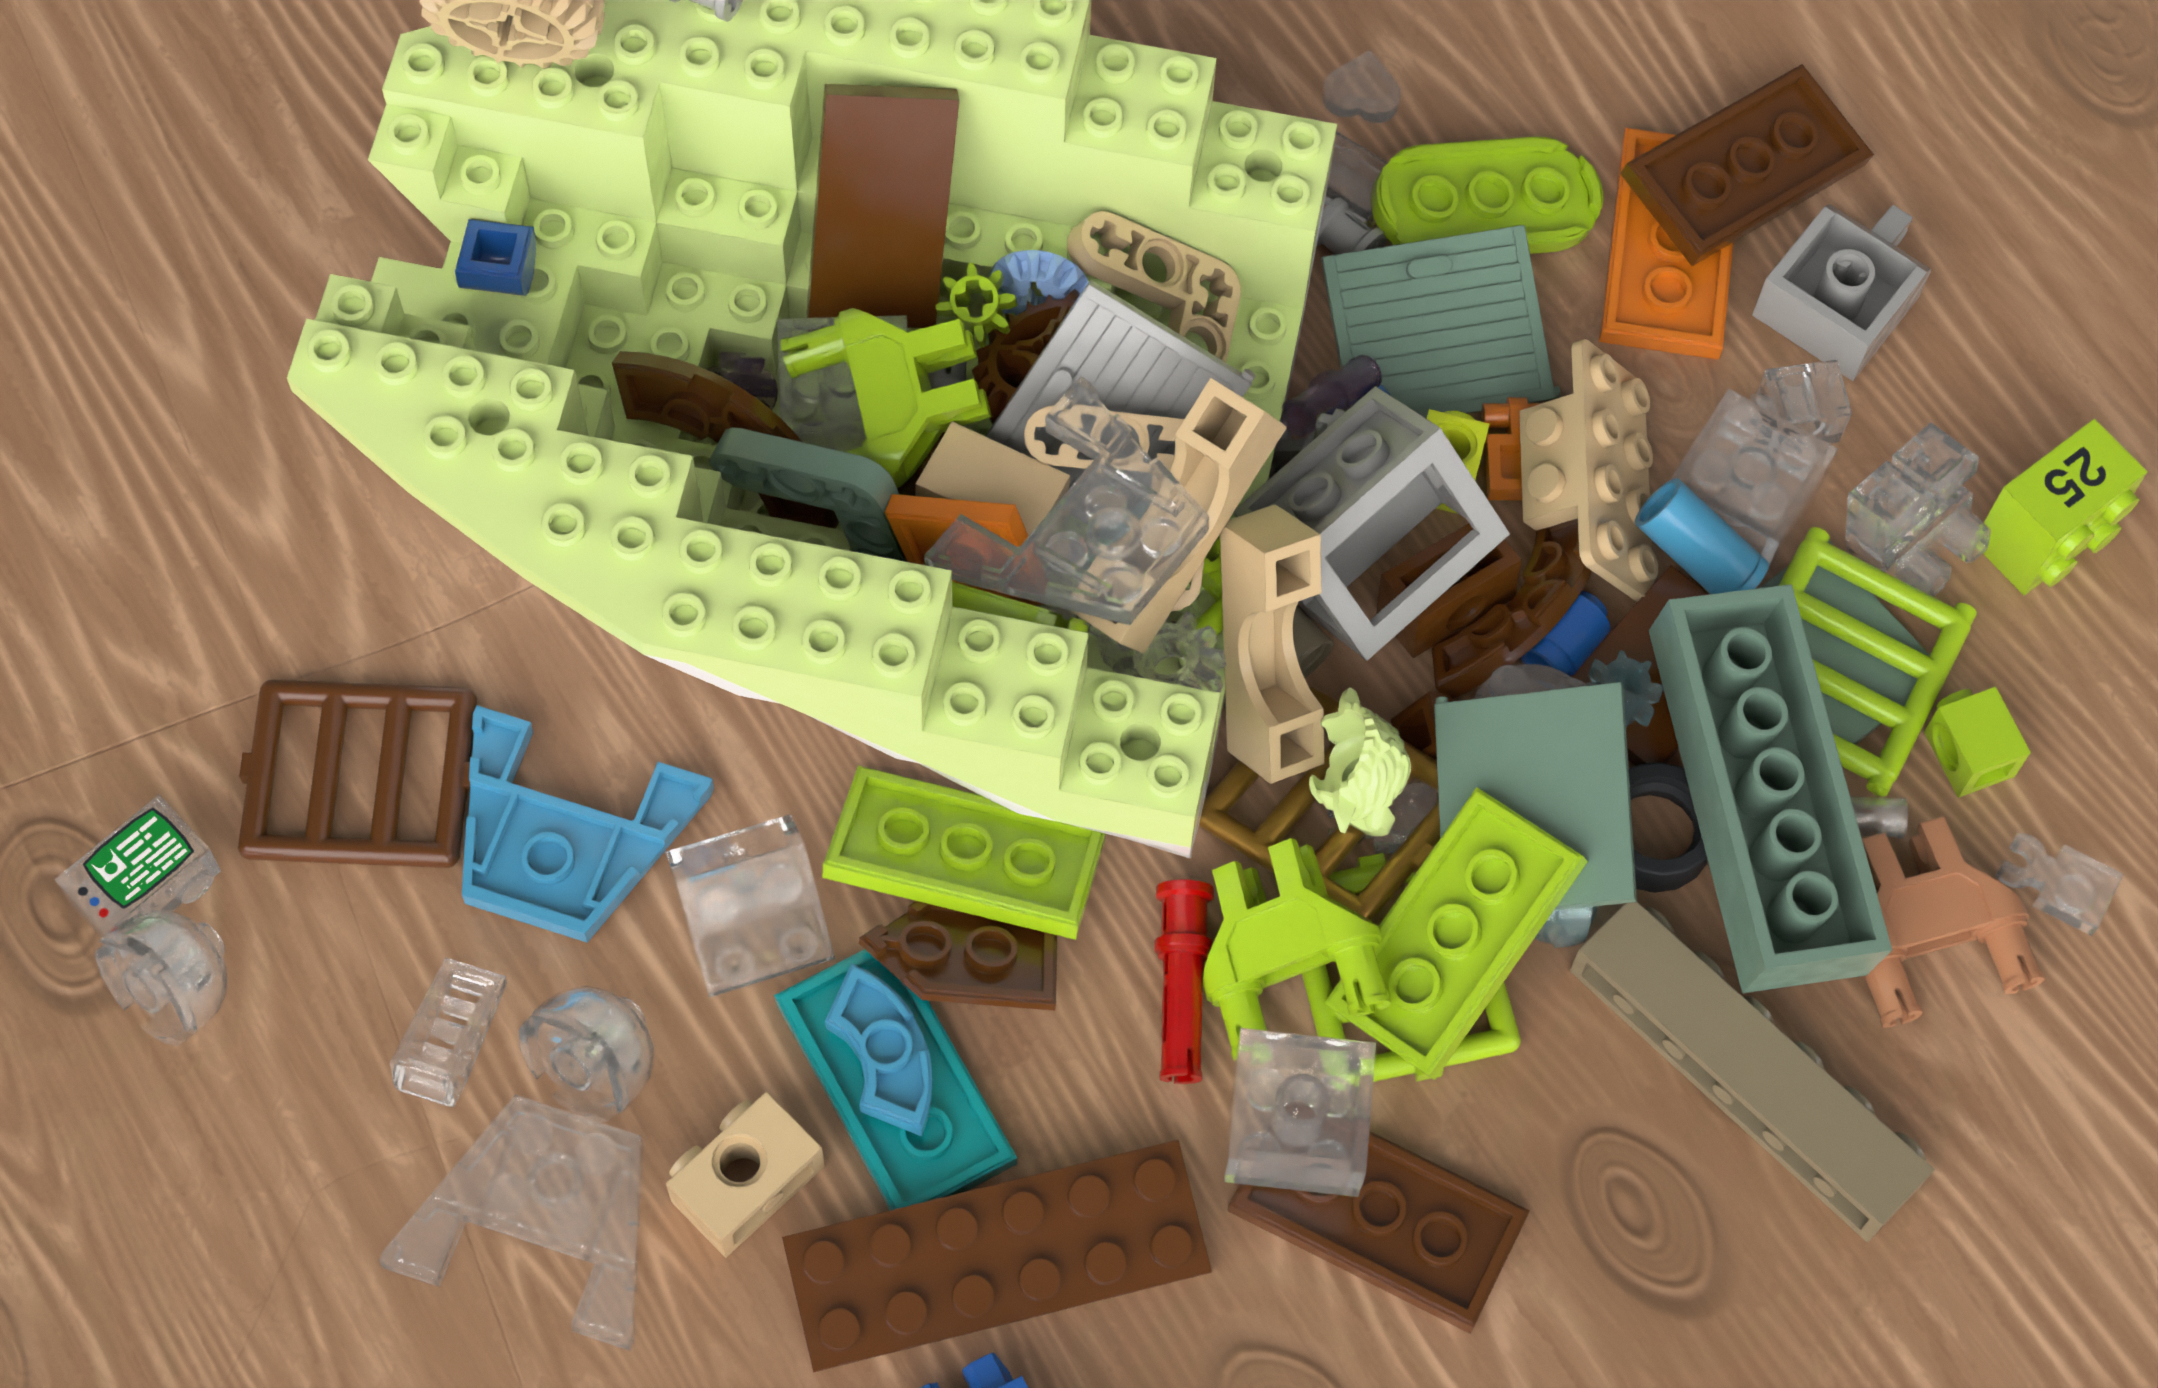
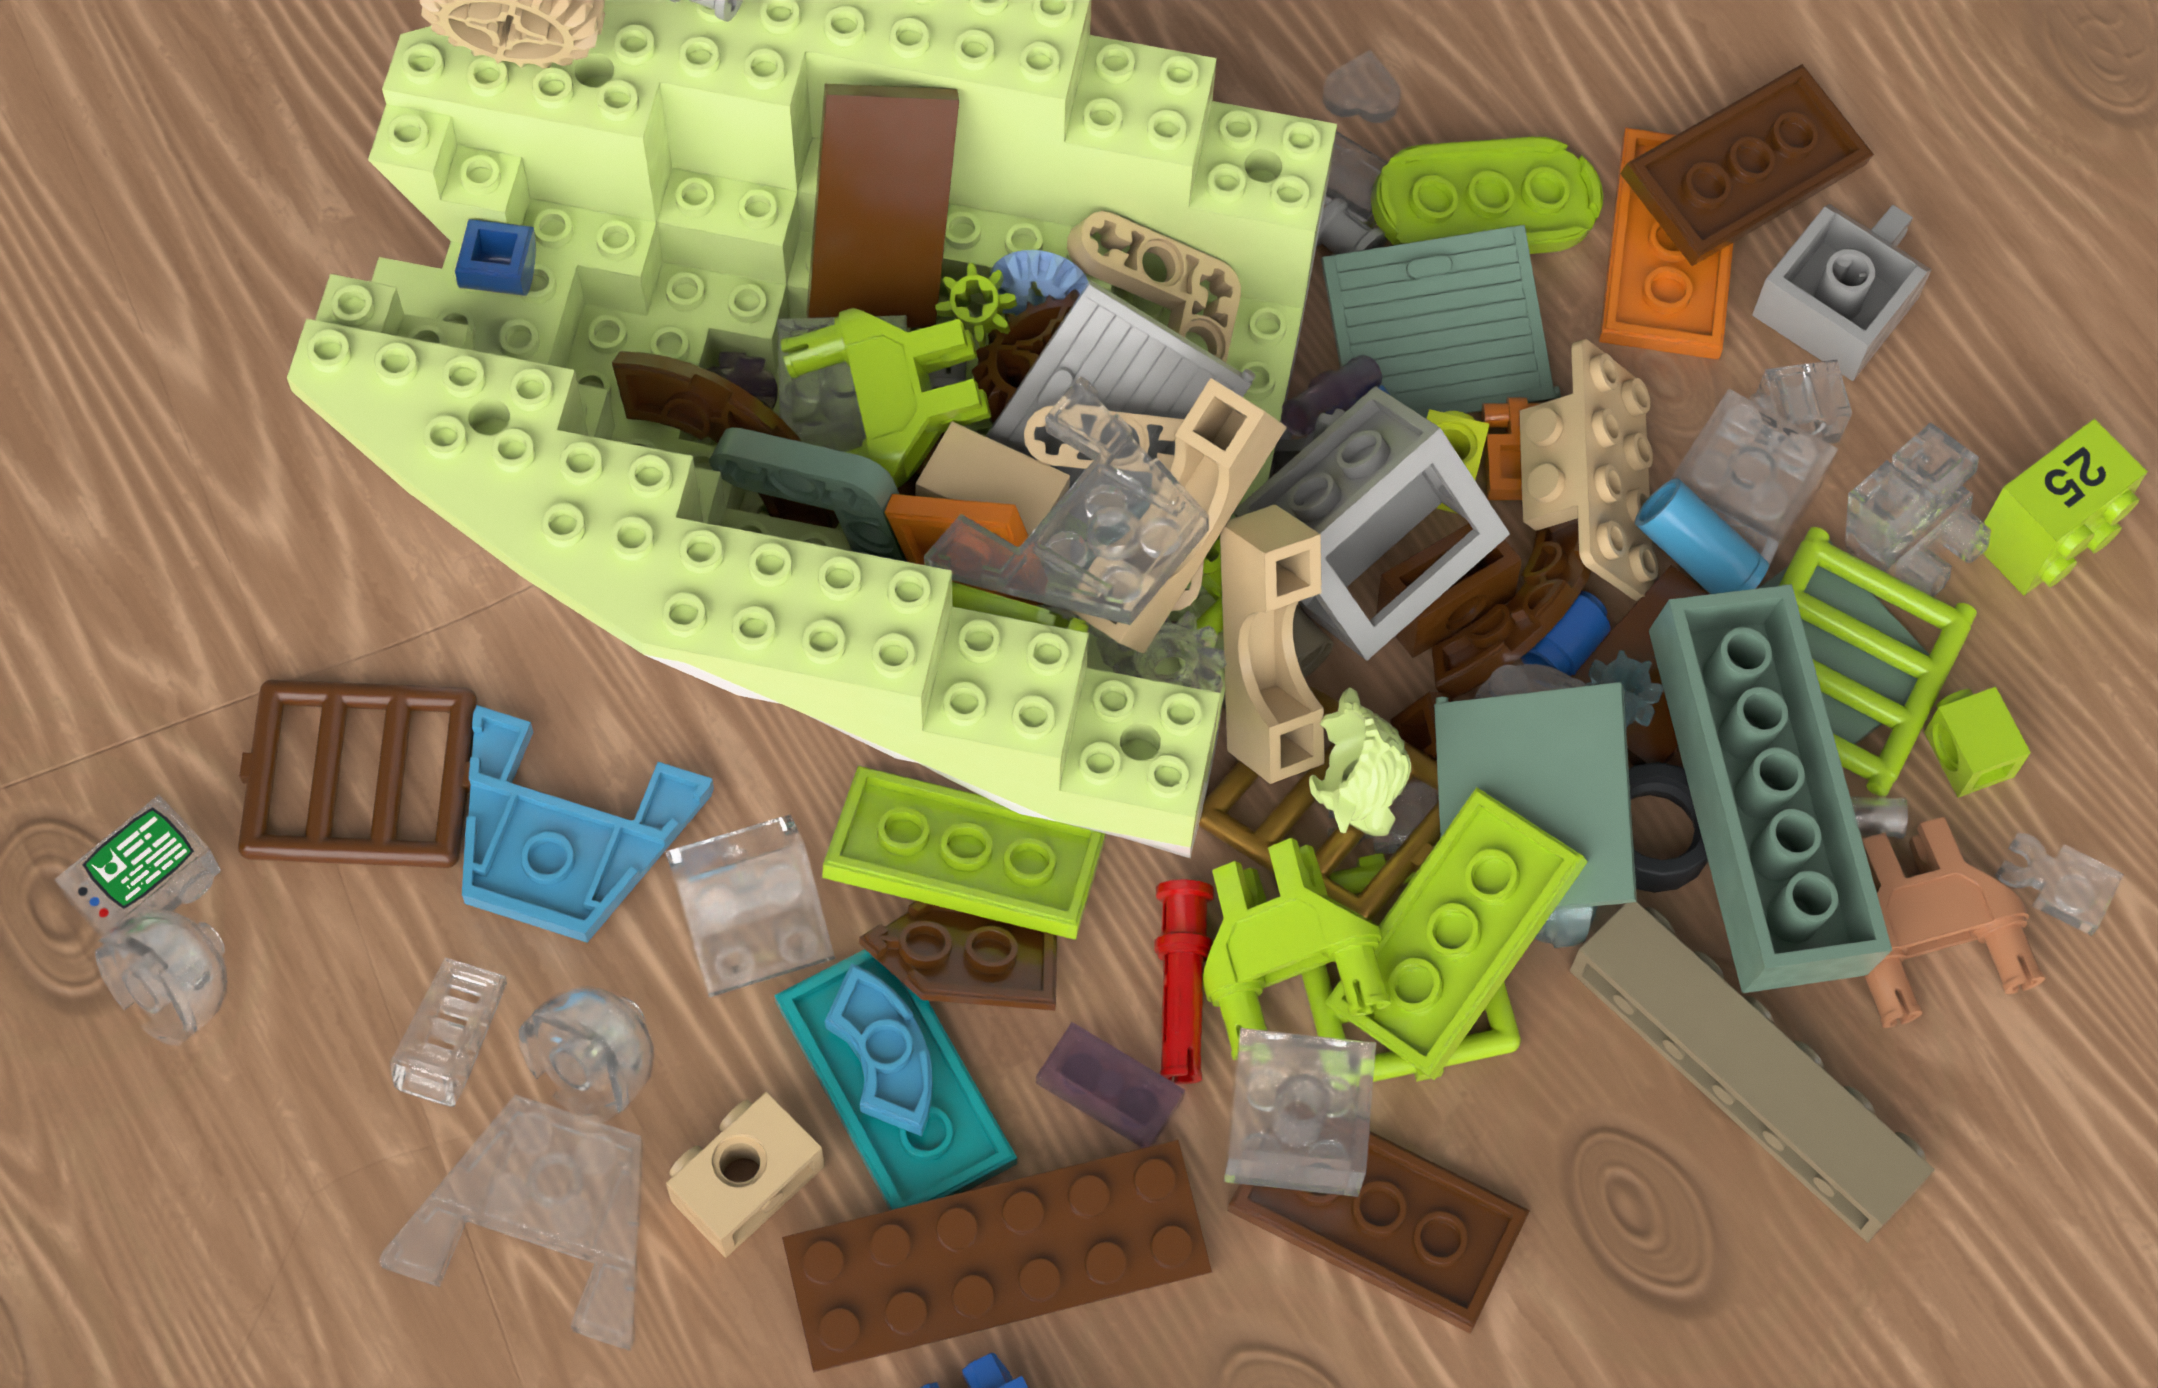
(1110, 1086): none -> plate

